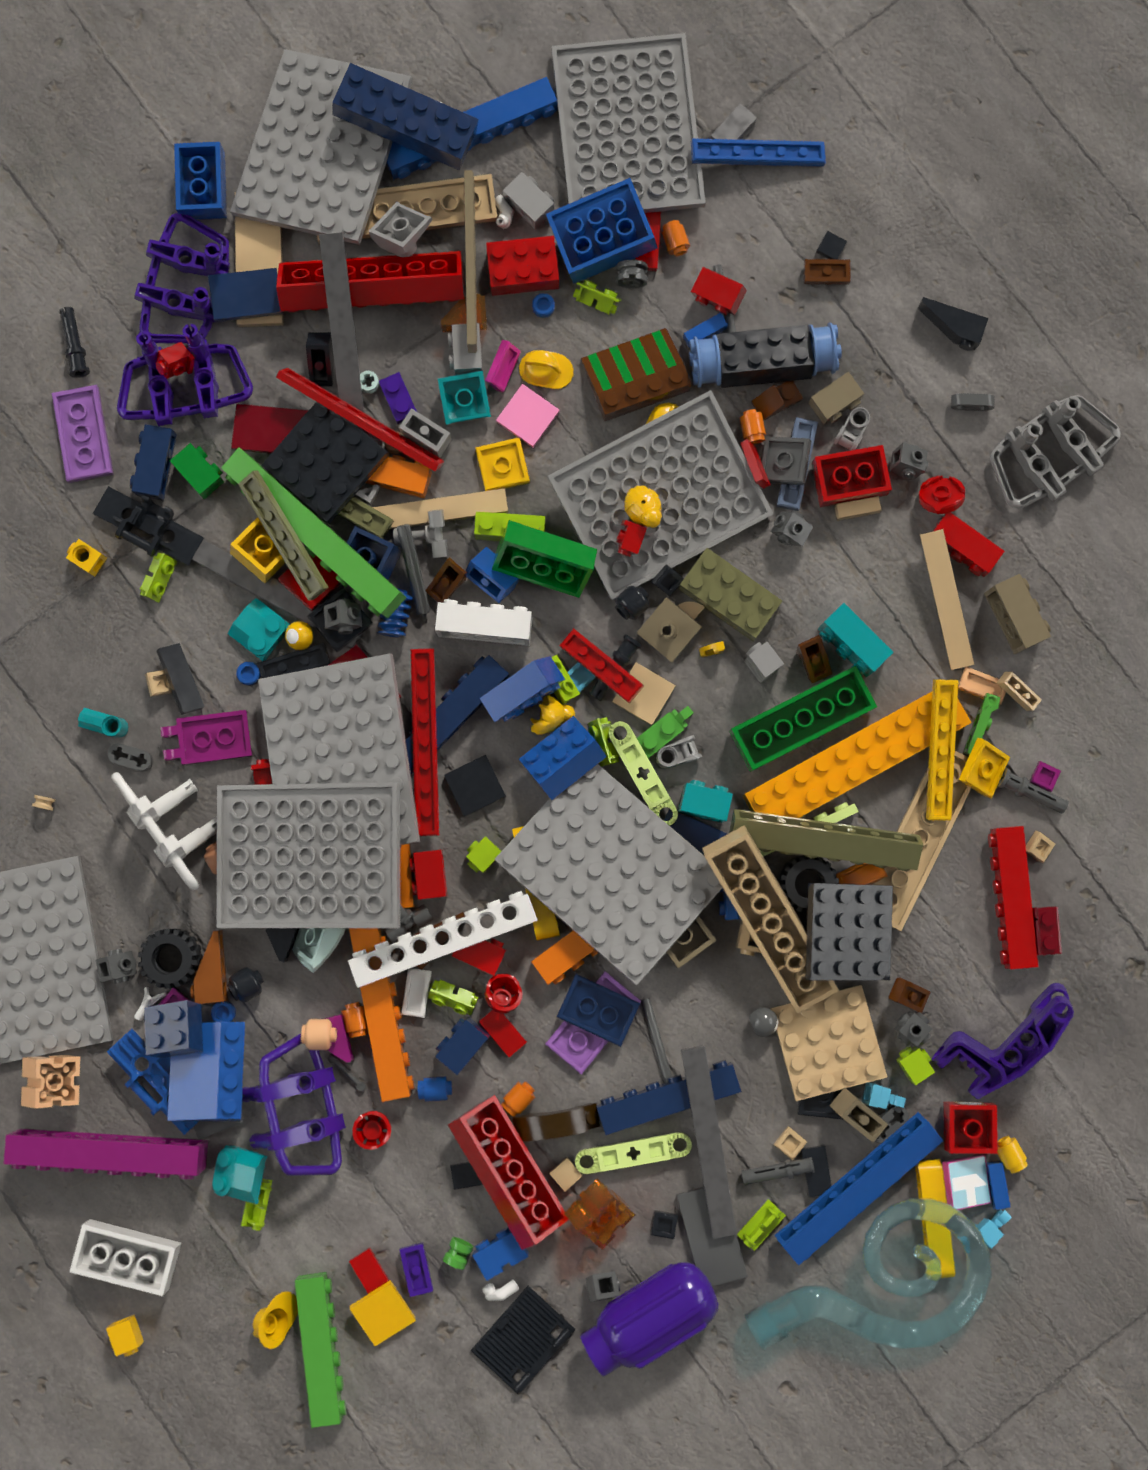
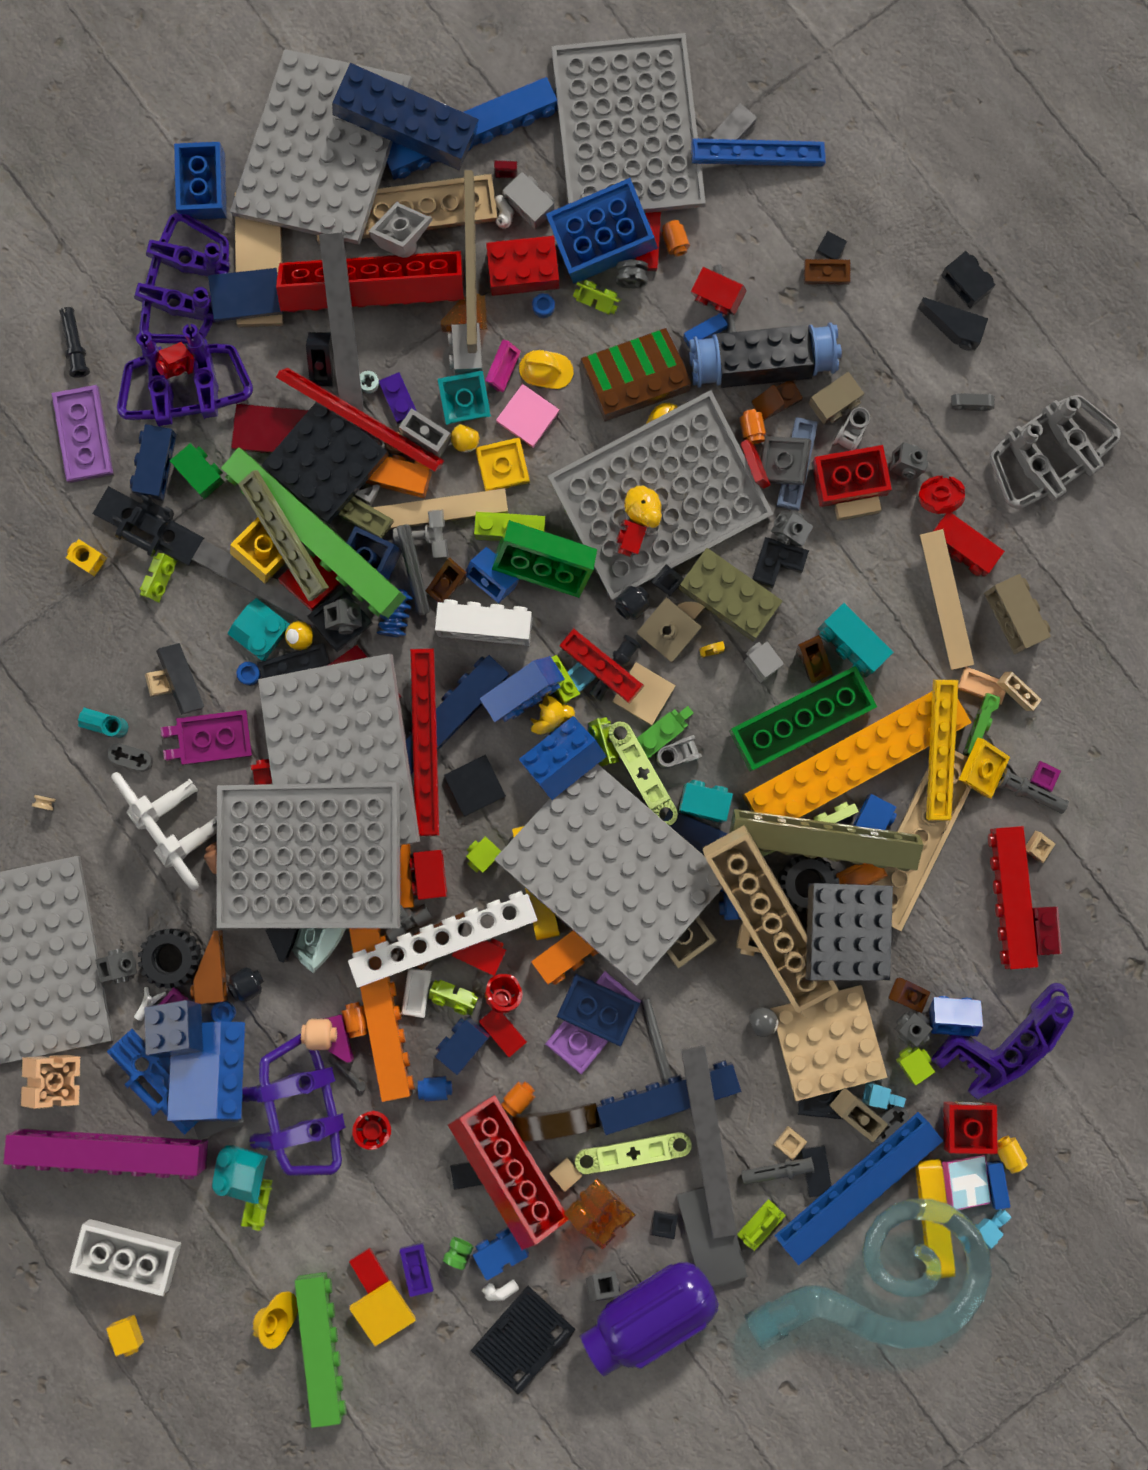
(464, 438): none -> yellow piece
(505, 169): none -> dark red tile
(777, 555): none -> black tile
(875, 813): none -> blue brick
(955, 1016): none -> brick
(968, 279): none -> black brick

